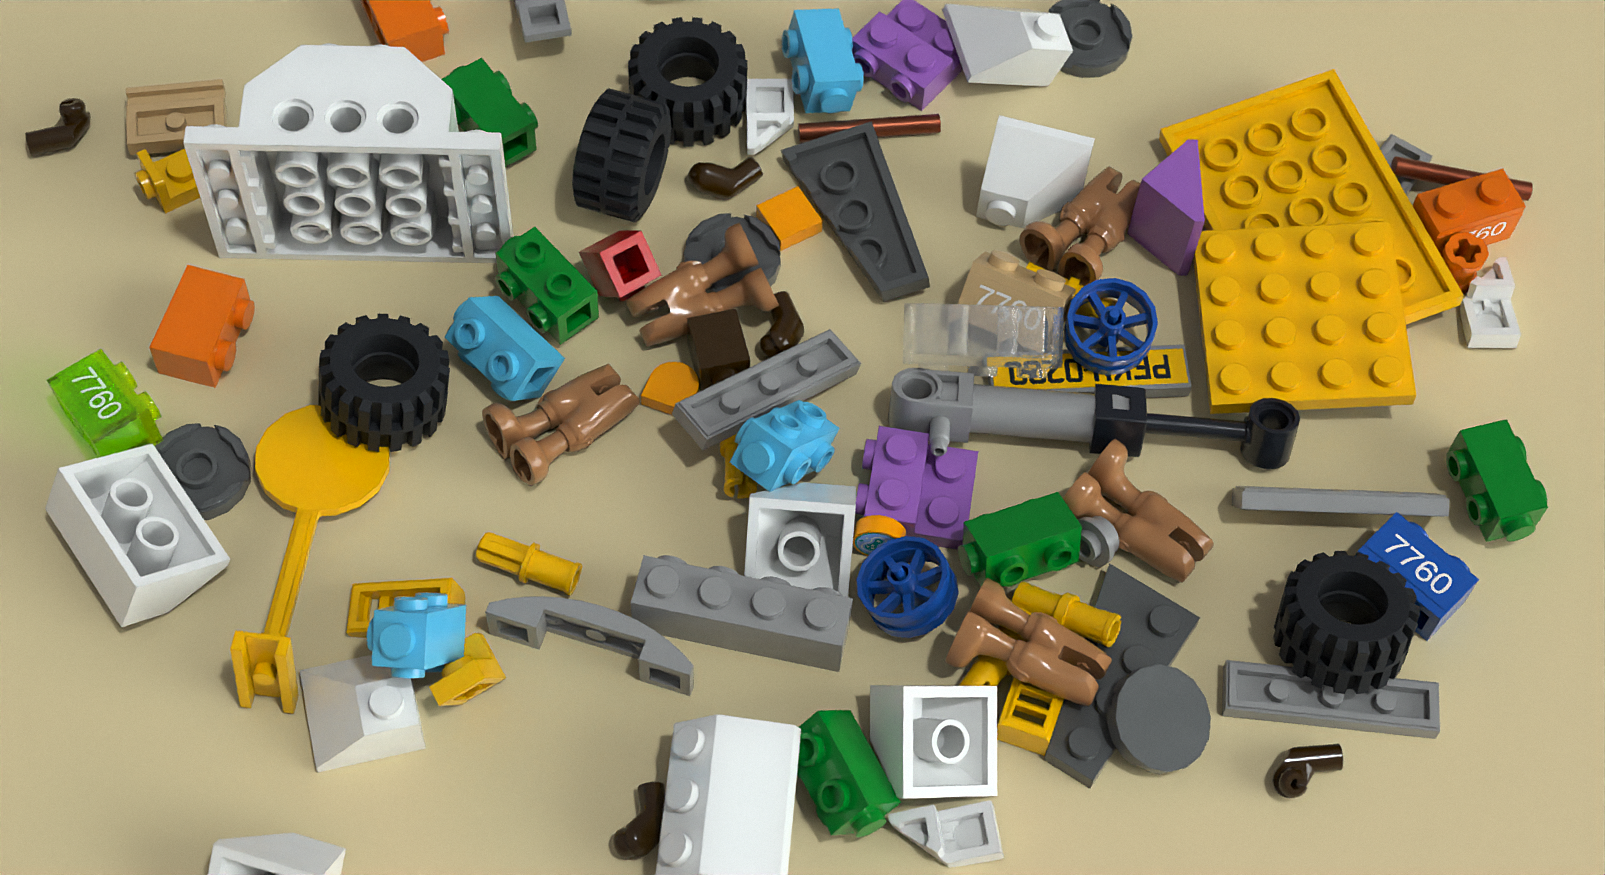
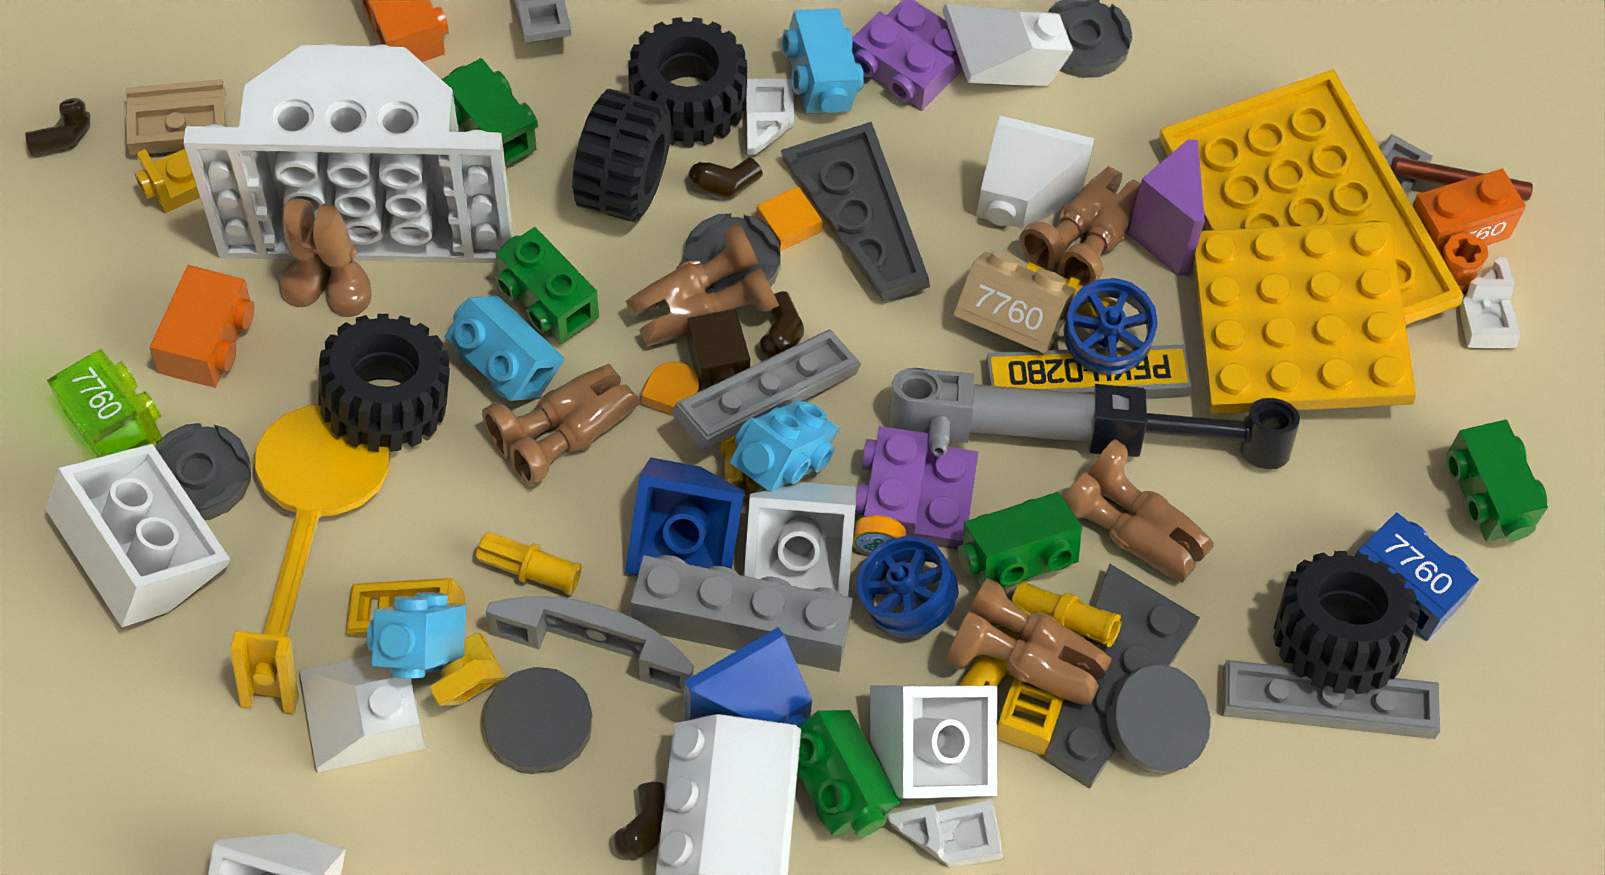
(317, 247): none -> medium nougat piece
(538, 720): none -> dark grey tile
(620, 264): red brick -> none
(684, 515): none -> blue slope
(752, 684): none -> slope
(883, 126): copper bar -> none
(984, 337): clear brick -> none
(1098, 541): light grey plate -> none
(1301, 763): dark brown arm -> none
(1340, 501): light grey tile -> none

